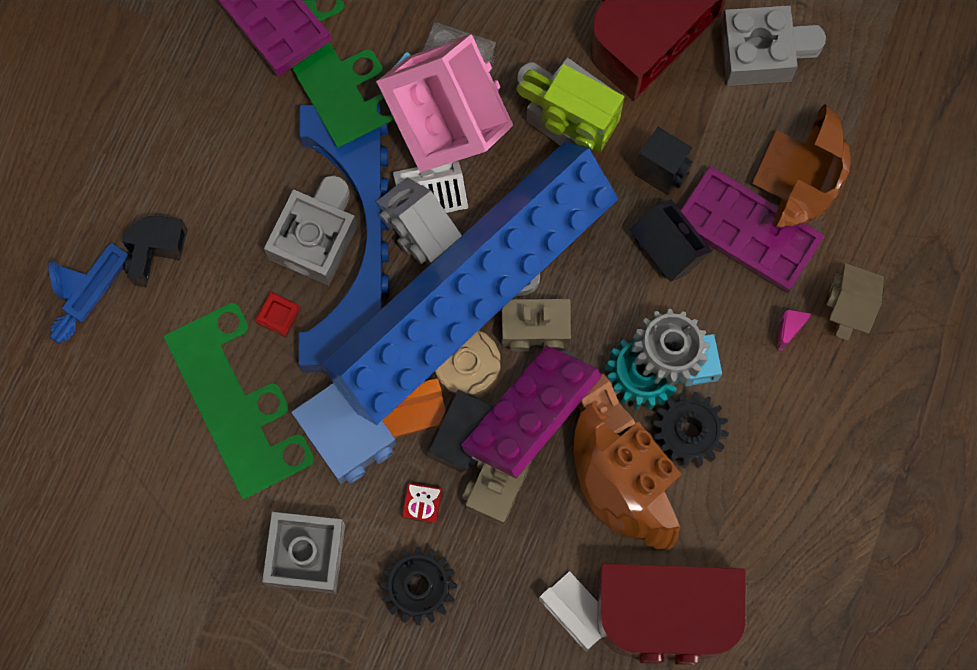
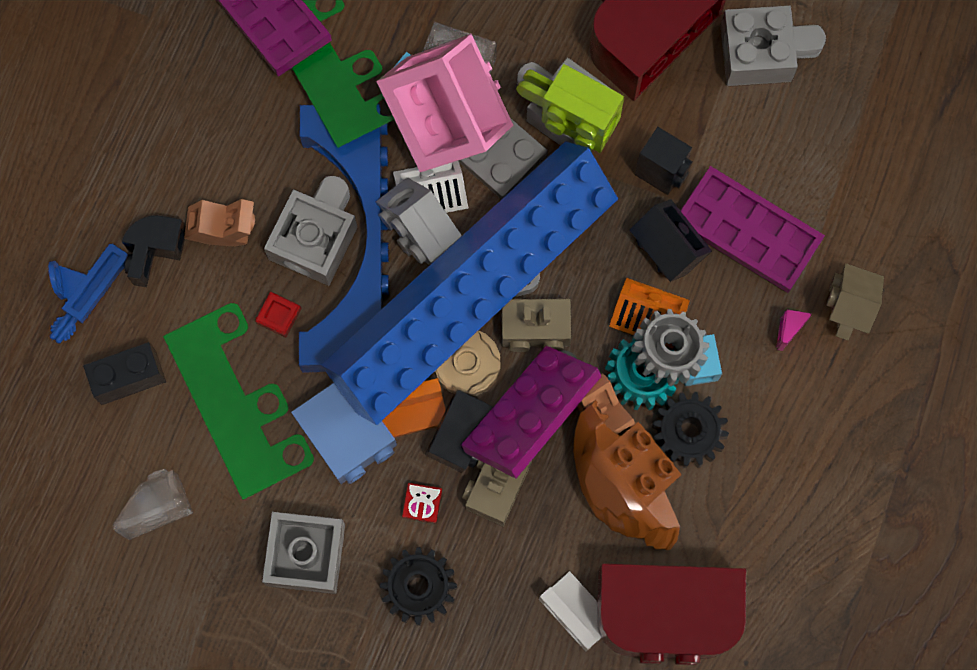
(124, 373): none -> black brick
(153, 505): none -> clear slope
(220, 224): none -> nougat brick
(506, 161): none -> light grey plate
(640, 302): none -> orange panel
(806, 173): dark orange animal -> none

